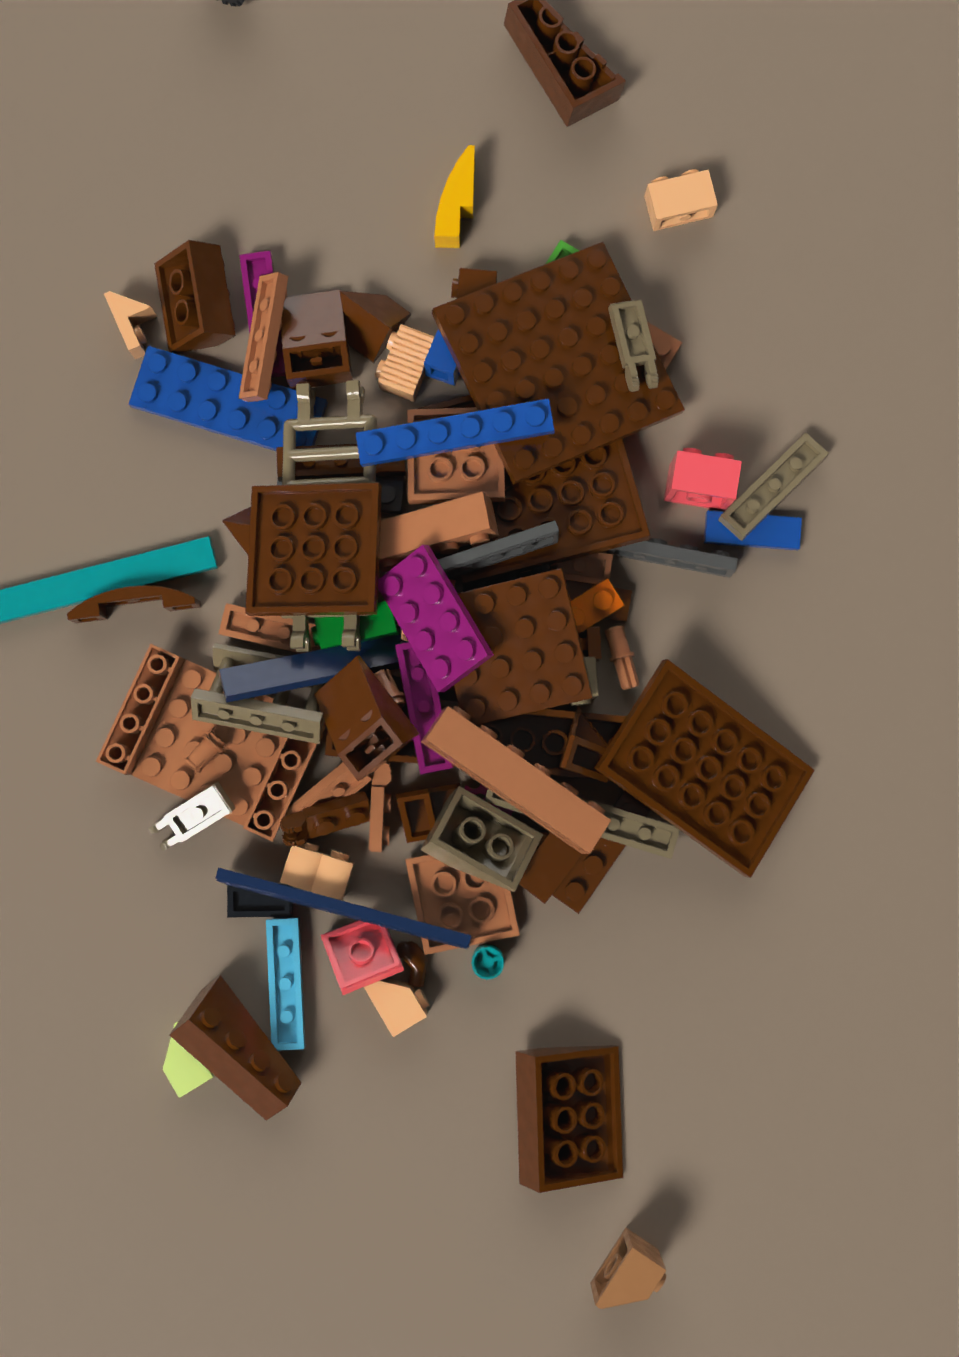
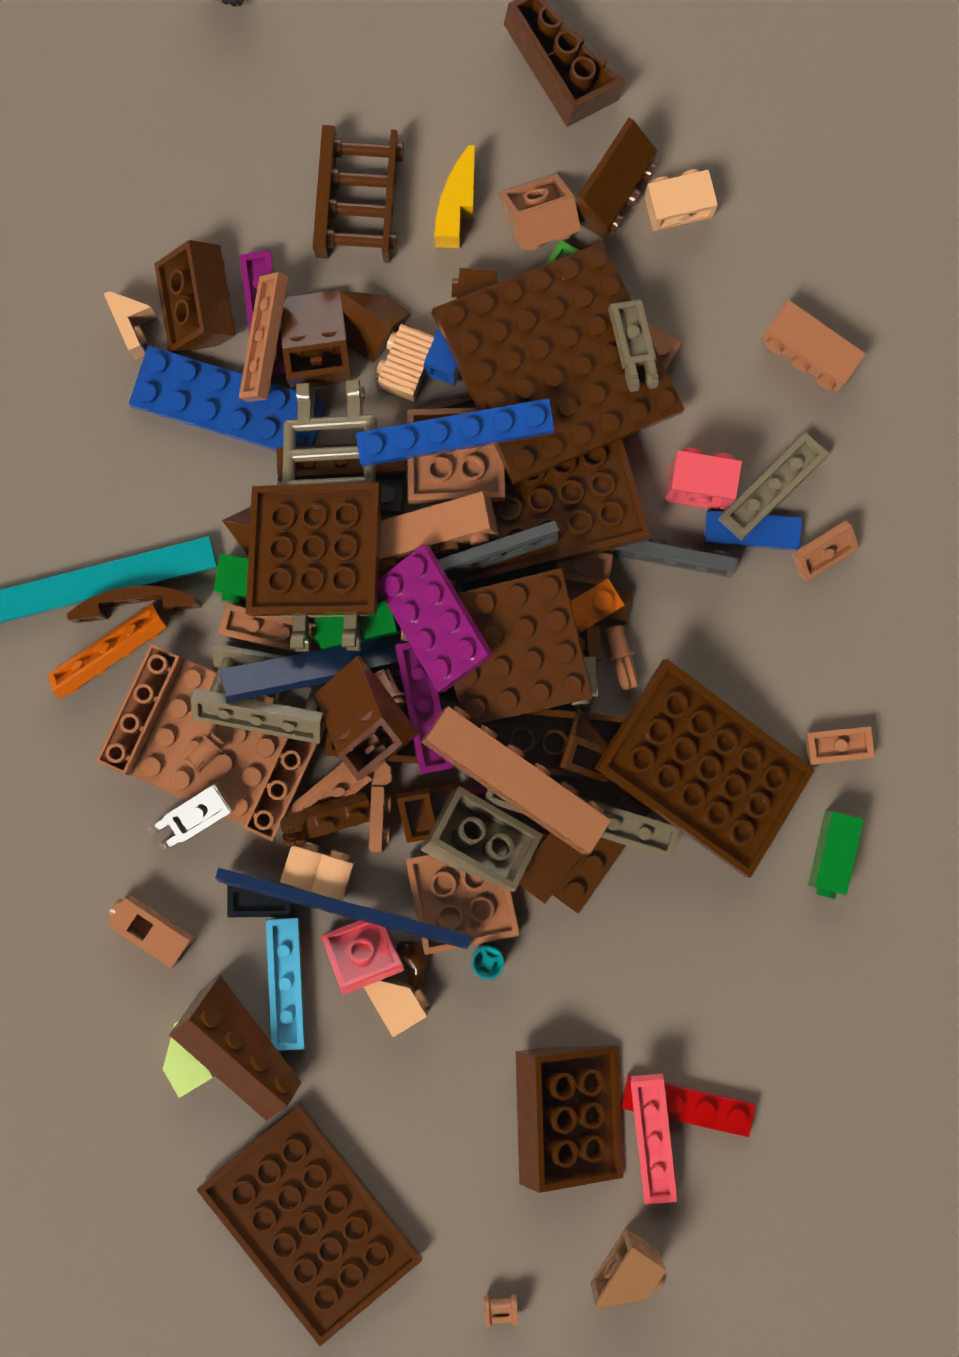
(106, 651): none -> orange plate
(150, 930): none -> nougat brick
(231, 578): none -> green slope
(310, 1224): none -> reddish brown plate
(331, 177): none -> reddish brown fence
(500, 1310): none -> nougat bush
(541, 212): none -> nougat slope
(616, 180): none -> reddish brown slope
(653, 1138): none -> coral plate
(702, 1108): none -> red plate
(812, 347): none -> nougat brick
(825, 551): none -> nougat plate
(835, 854): none -> green brick
(839, 745): none -> nougat plate

